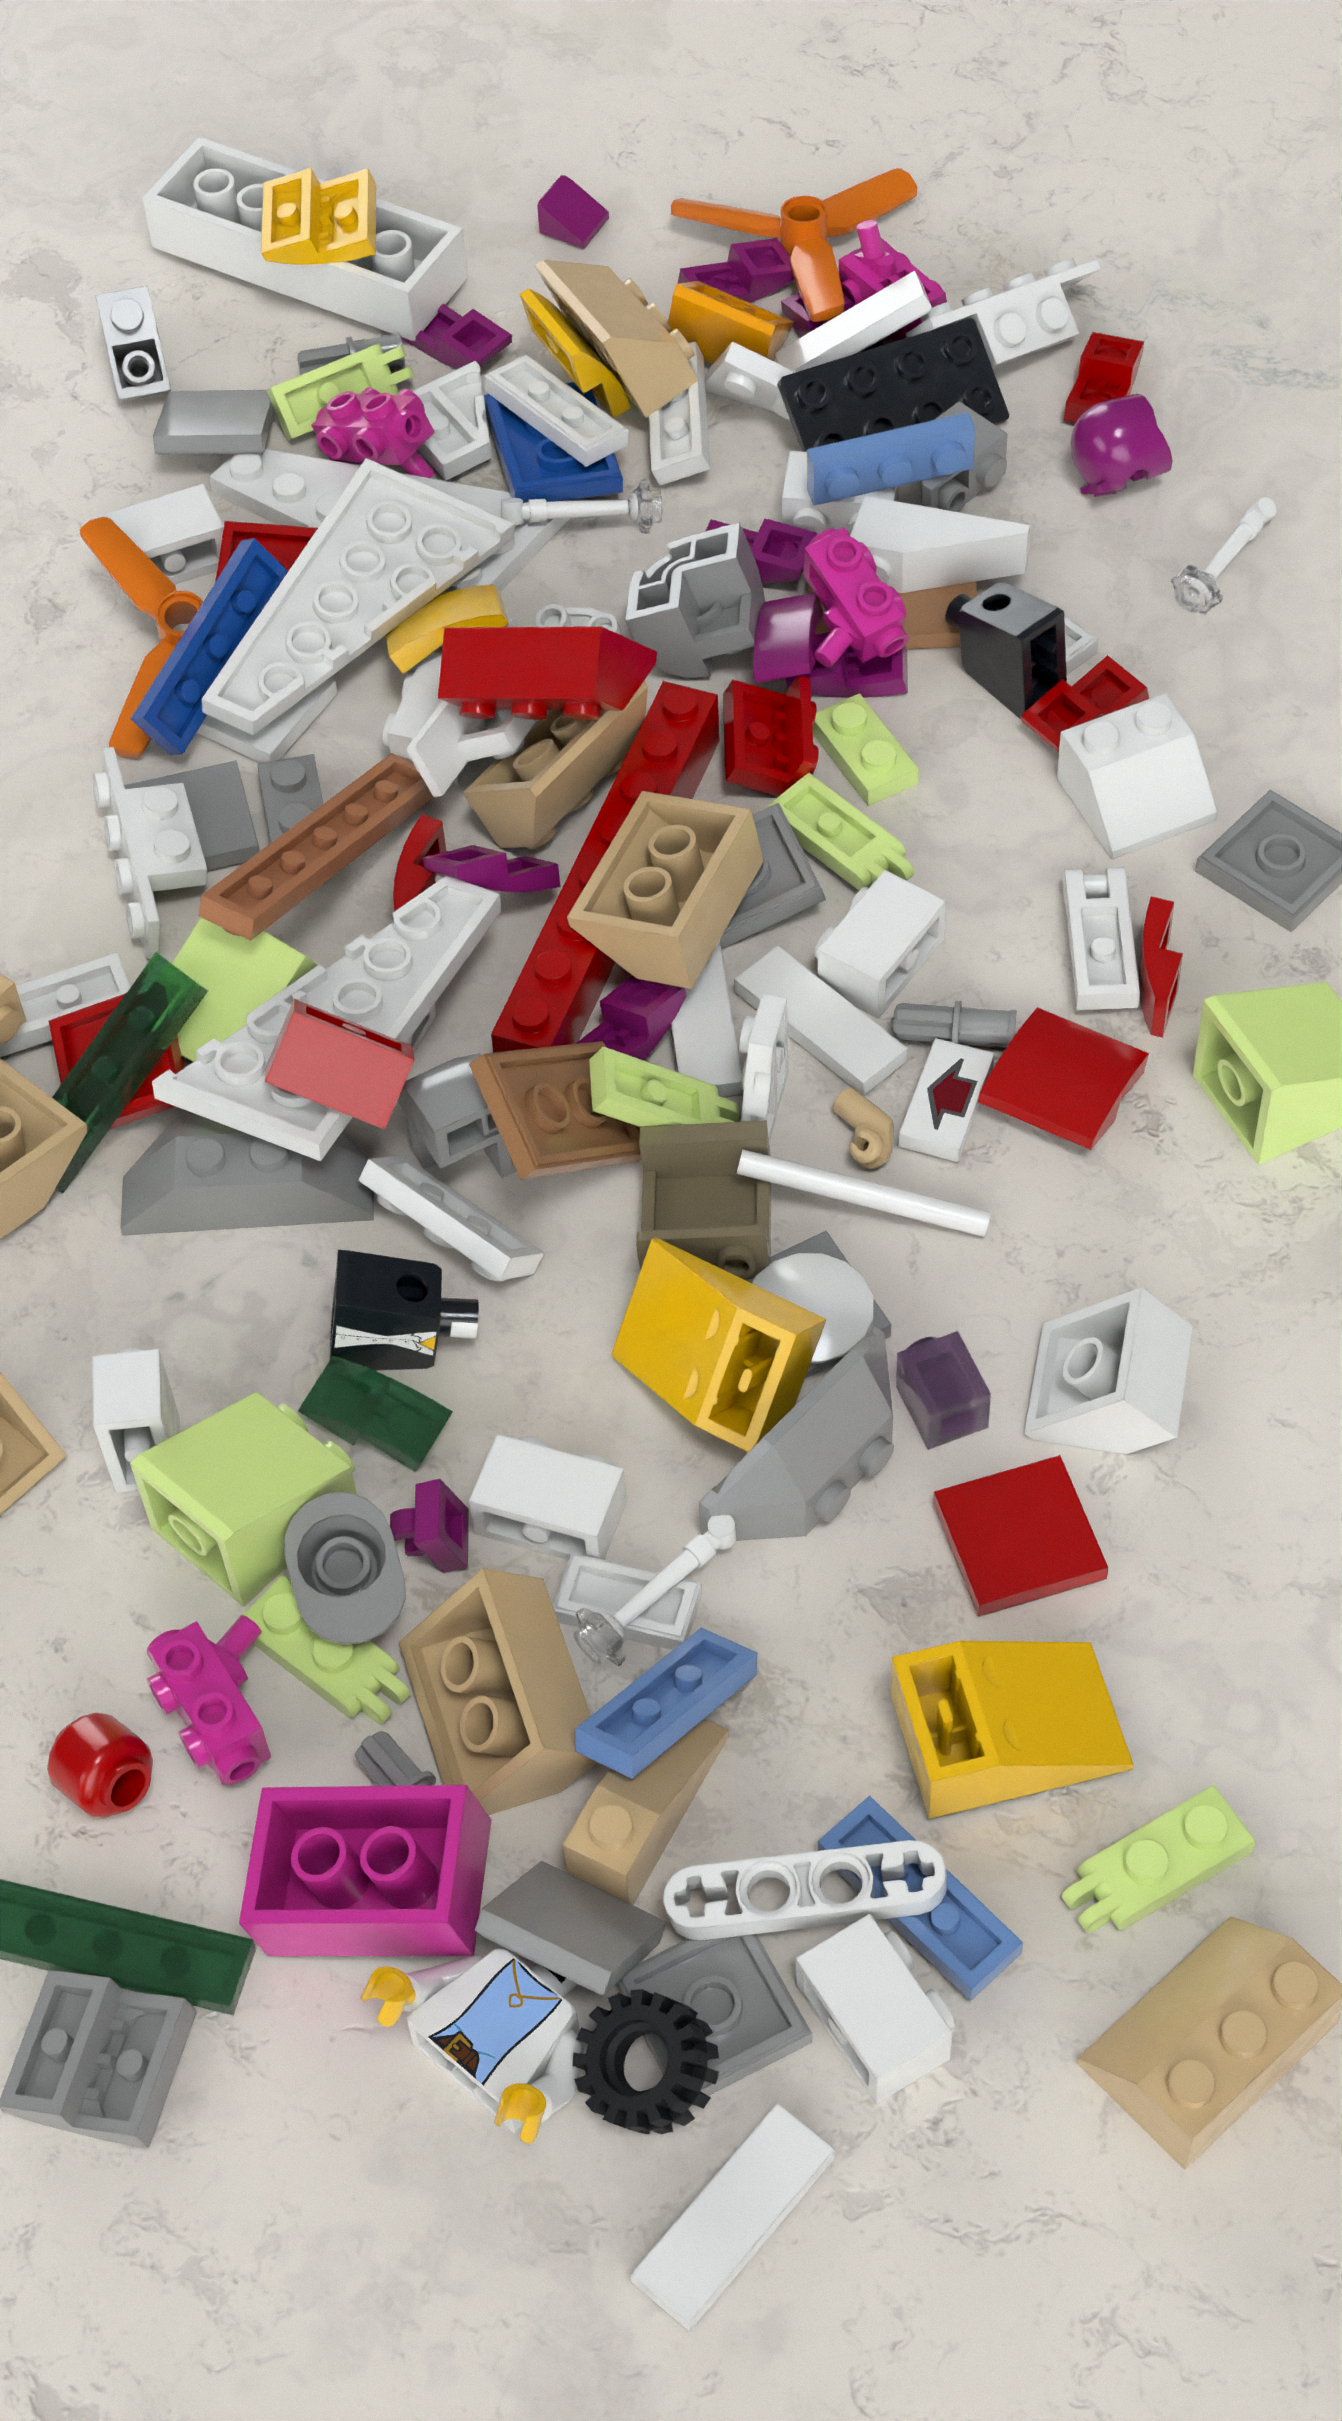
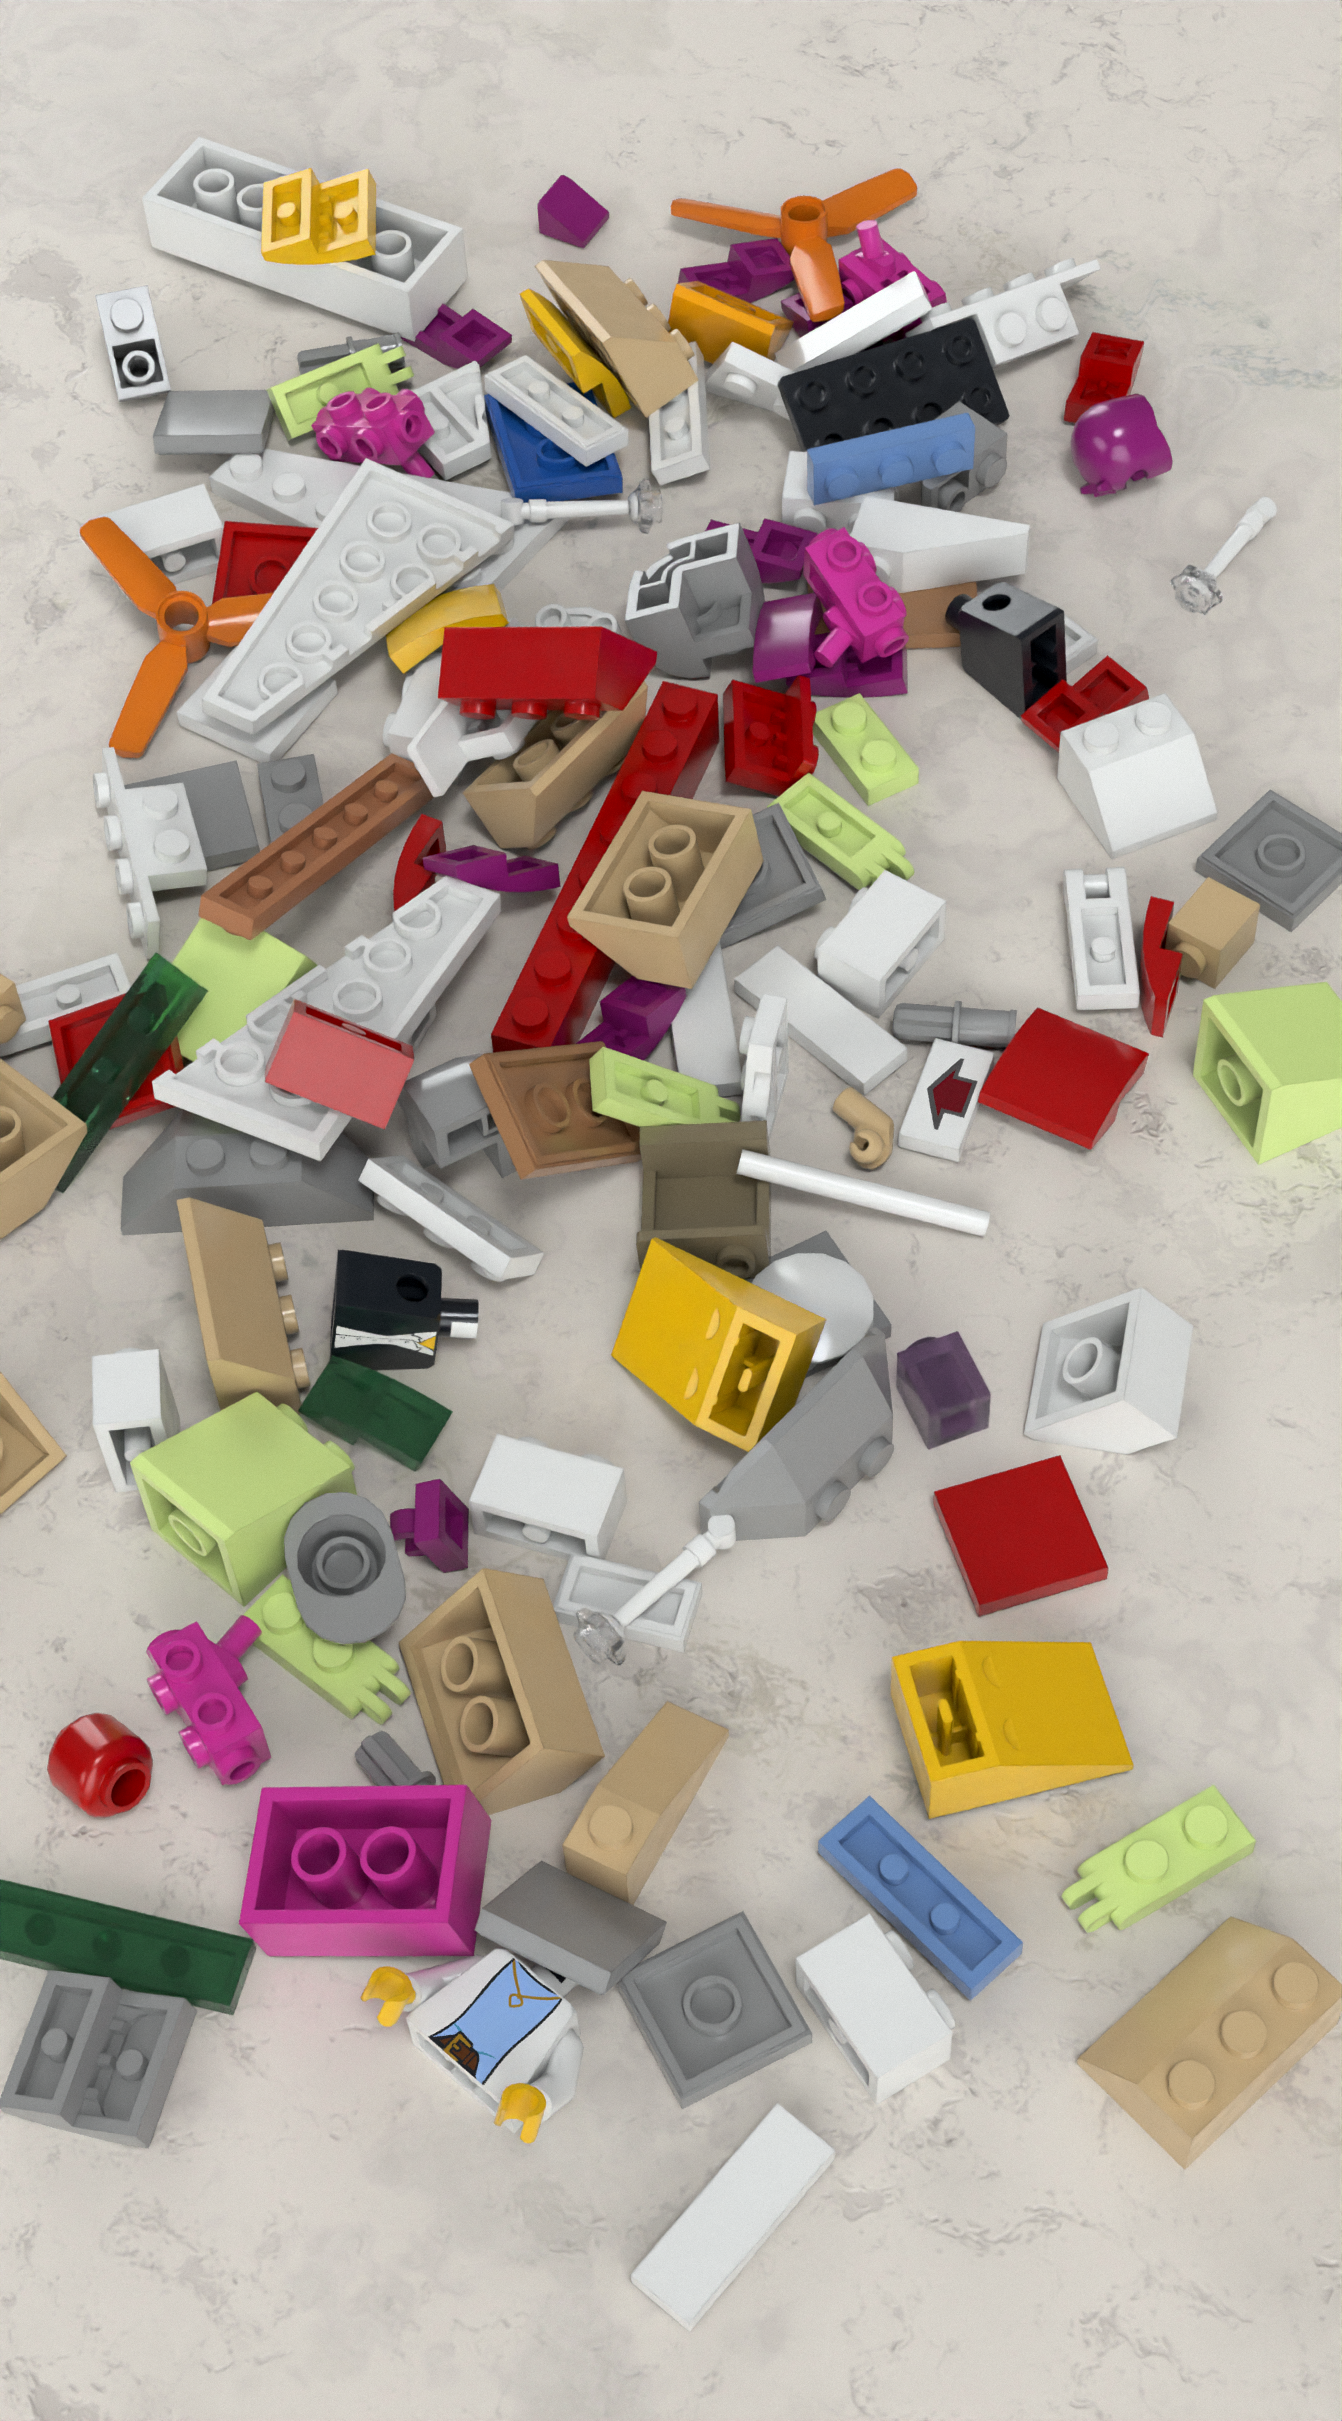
(173, 703): blue plate -> none
(240, 1306): none -> tan slope
(606, 2056): black tyre -> none
(665, 1702): medium blue plate -> none
(806, 1903): white beam -> none
(1212, 931): none -> tan brick

